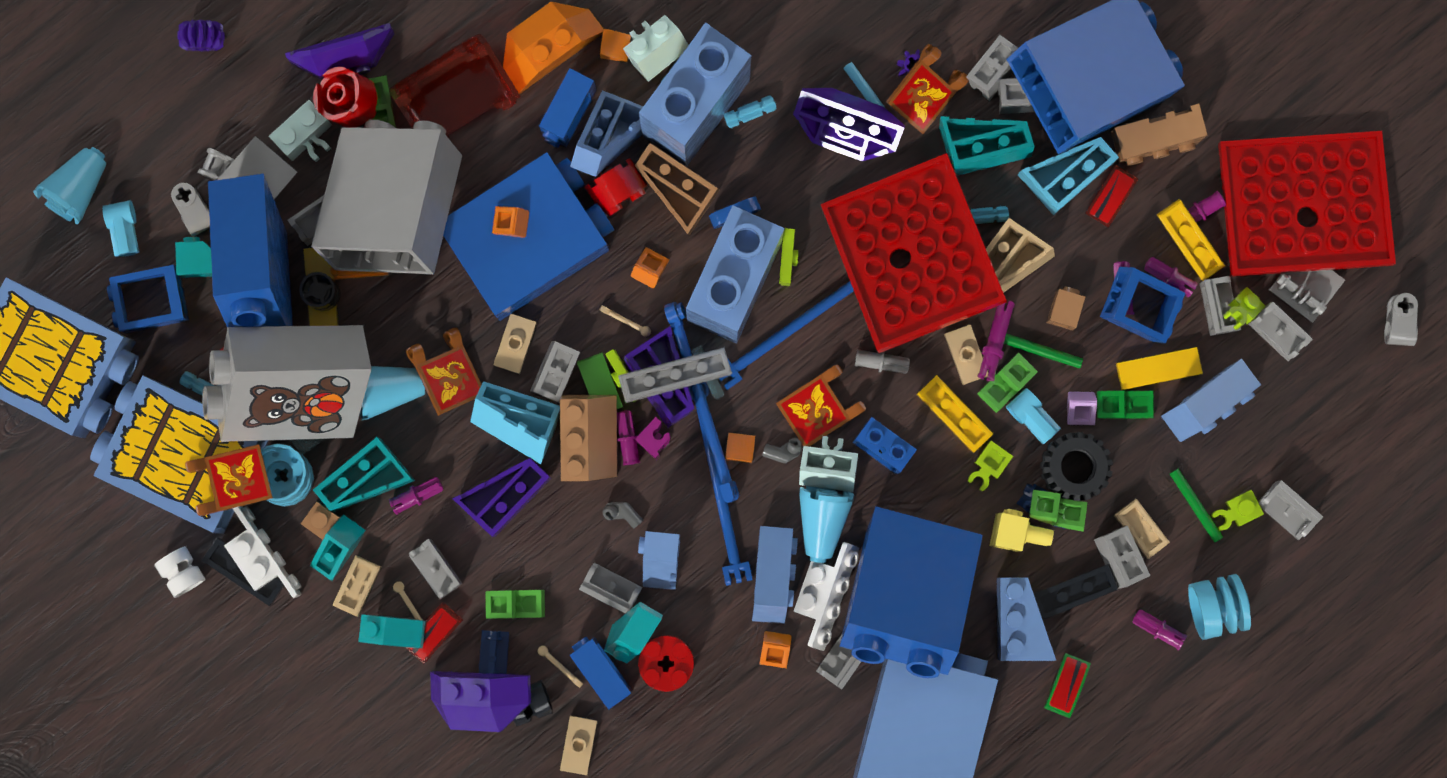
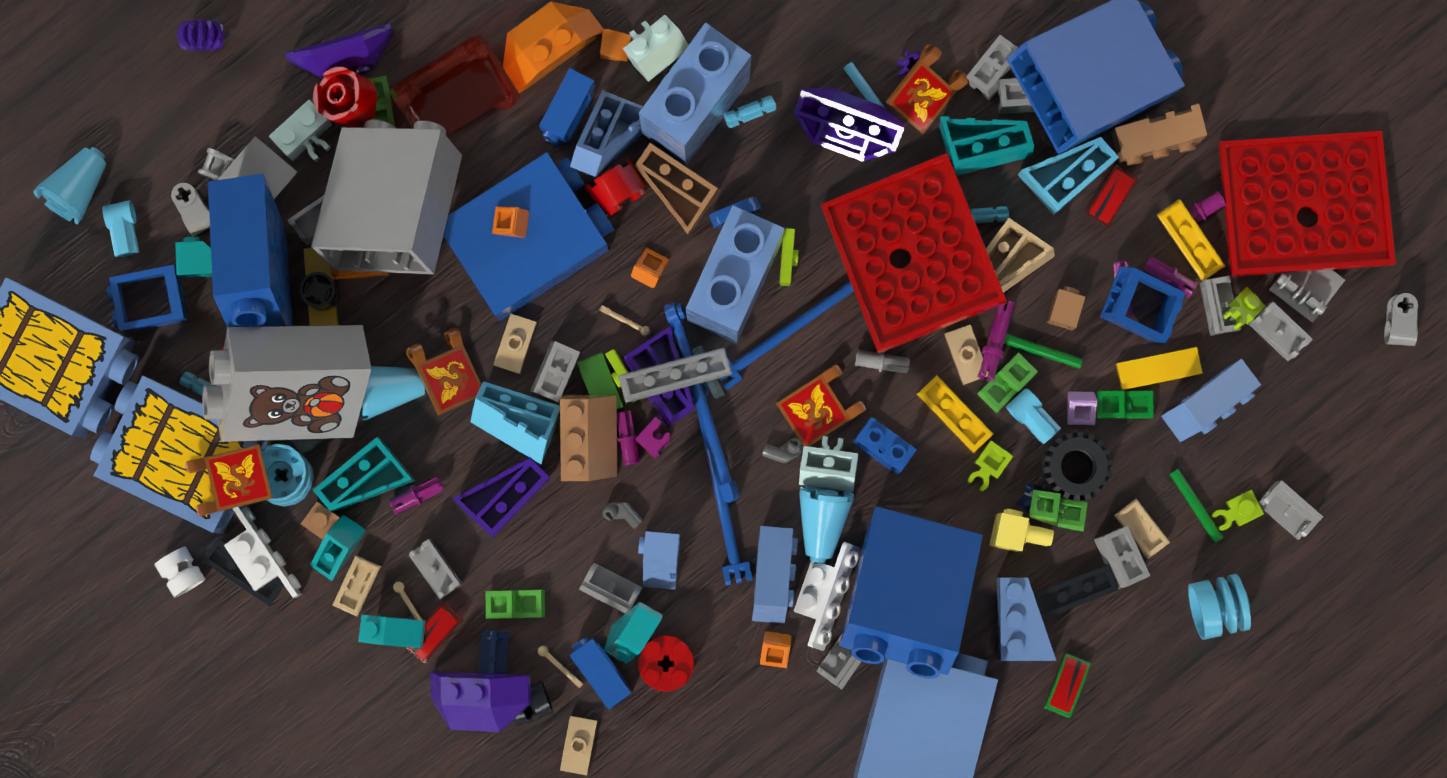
(740, 447): orange slope -> none
(1159, 629): magenta axle -> none

